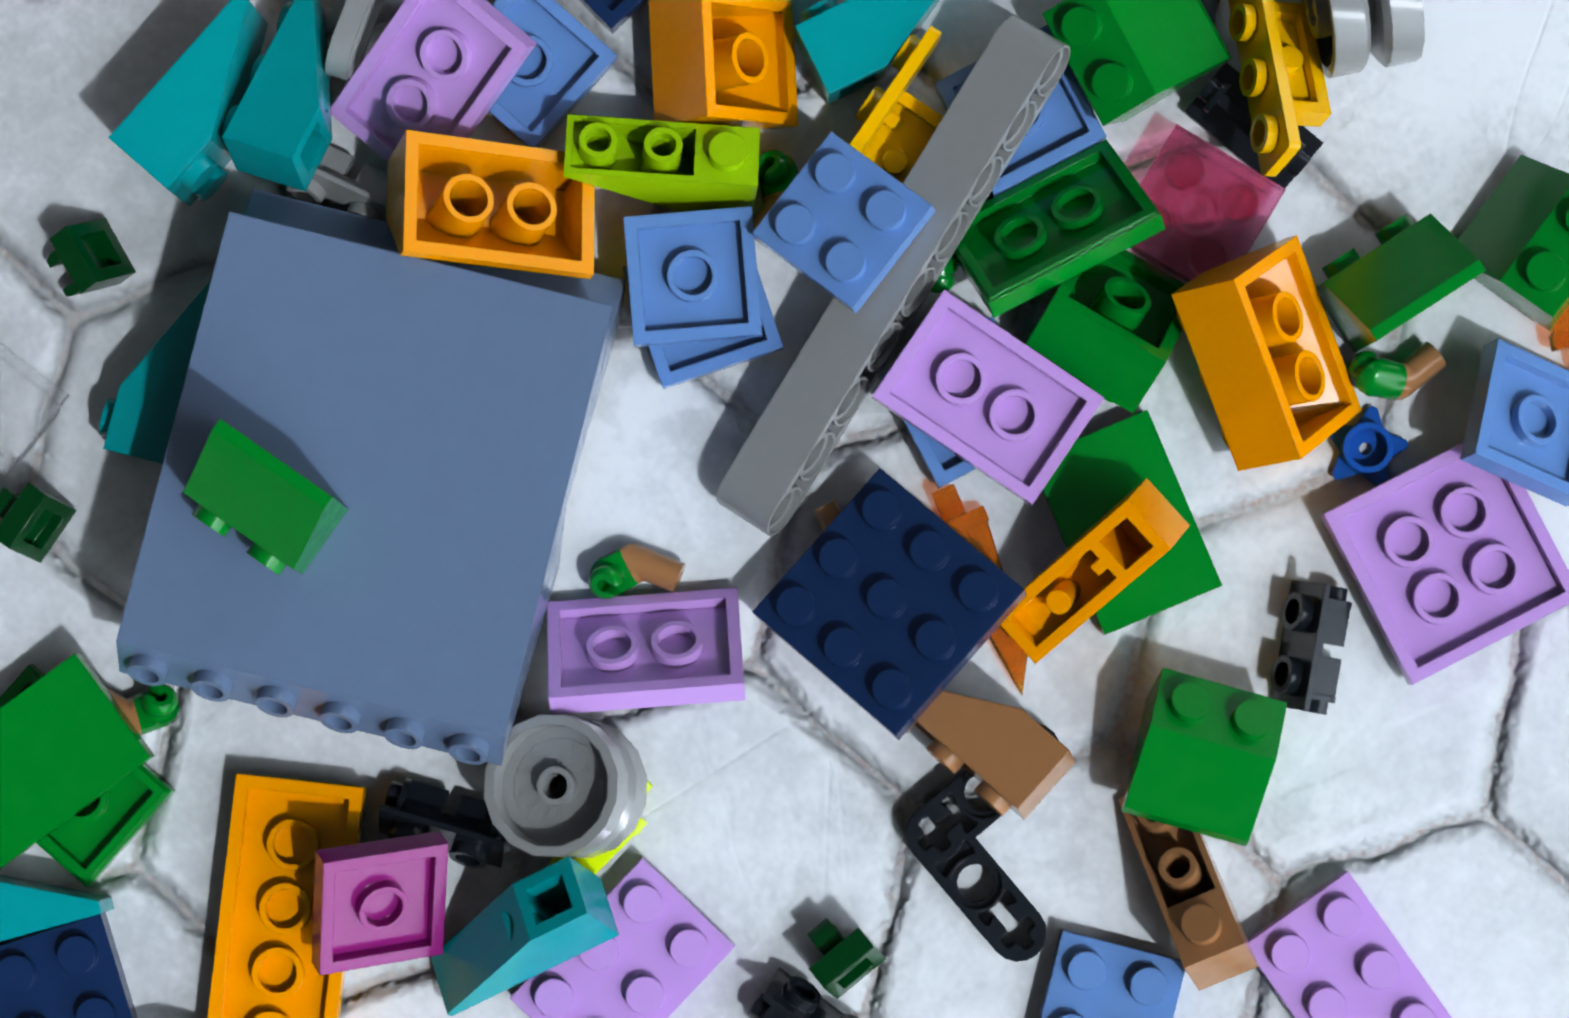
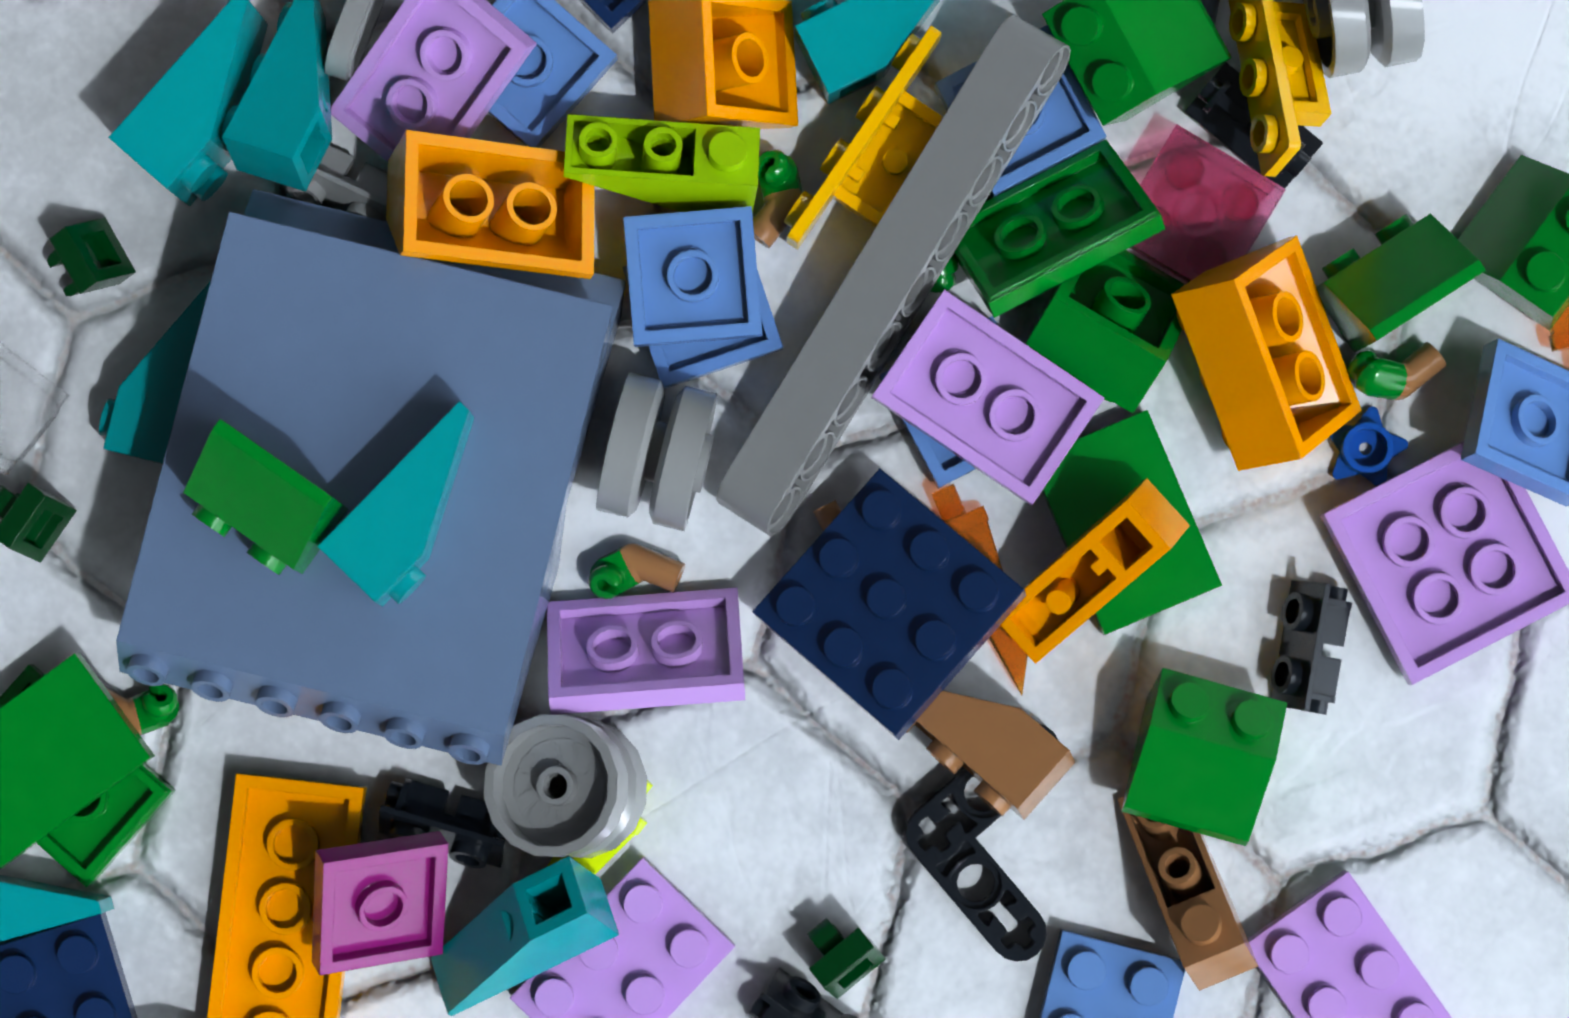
(399, 520): none -> teal slope
(656, 451): none -> light grey wheel
(843, 222): medium blue plate -> none

